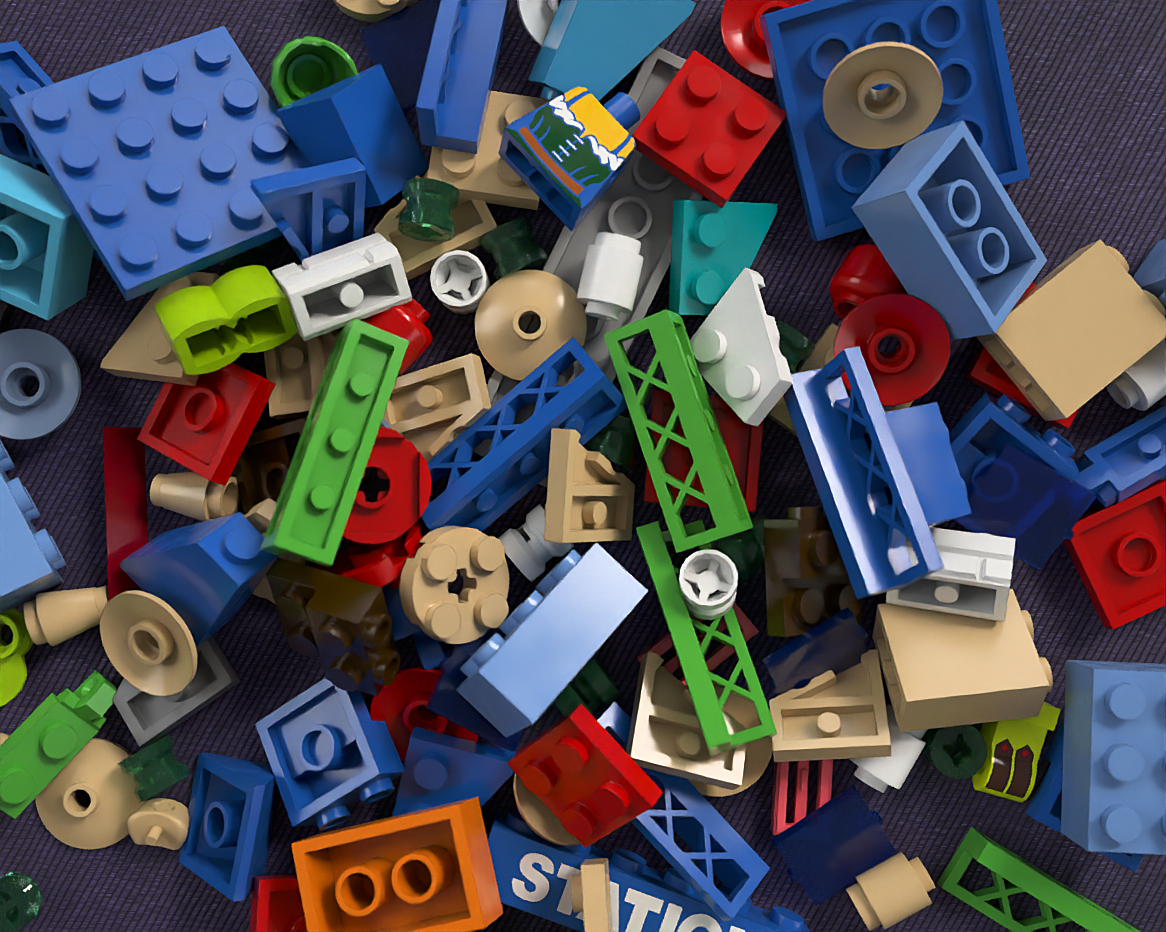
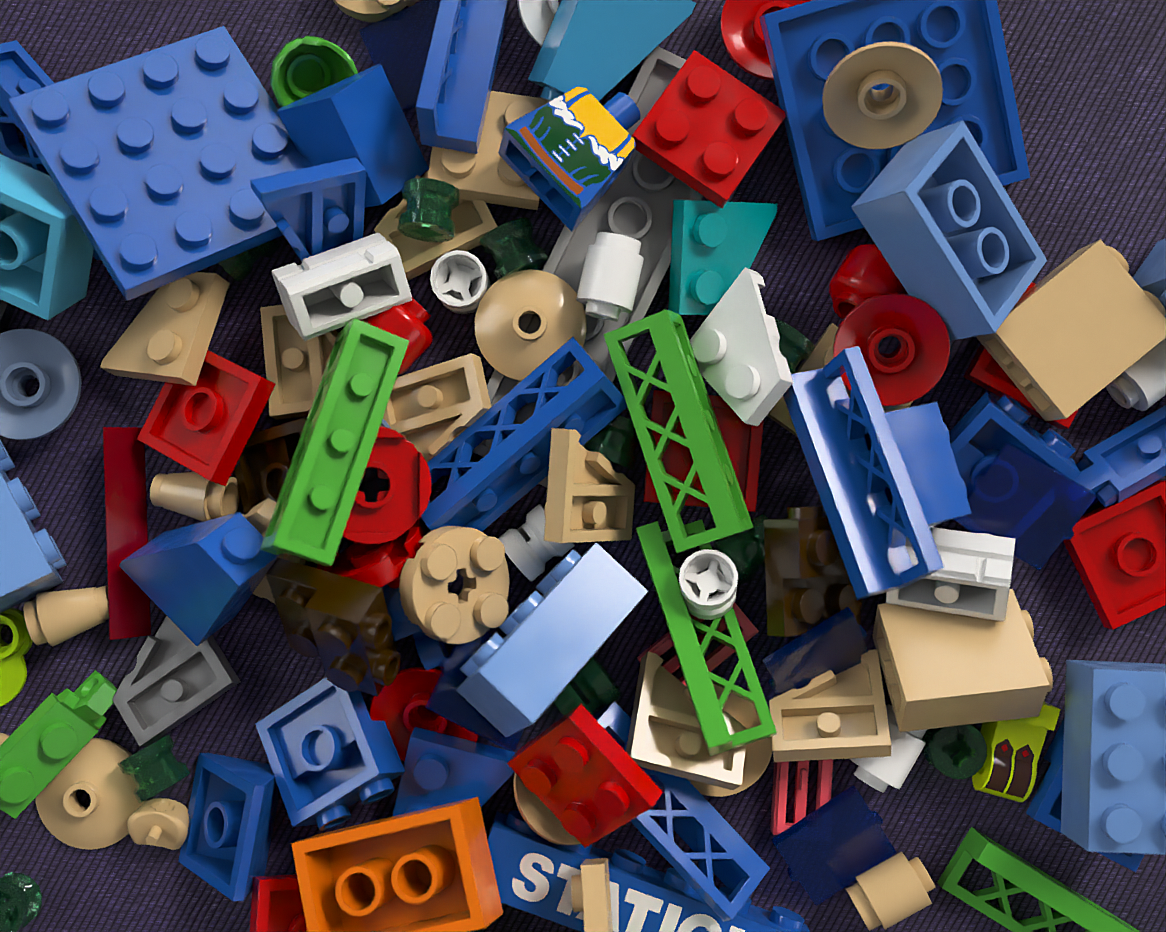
(148, 643): tan dish -> none
(223, 320): lime brick -> none

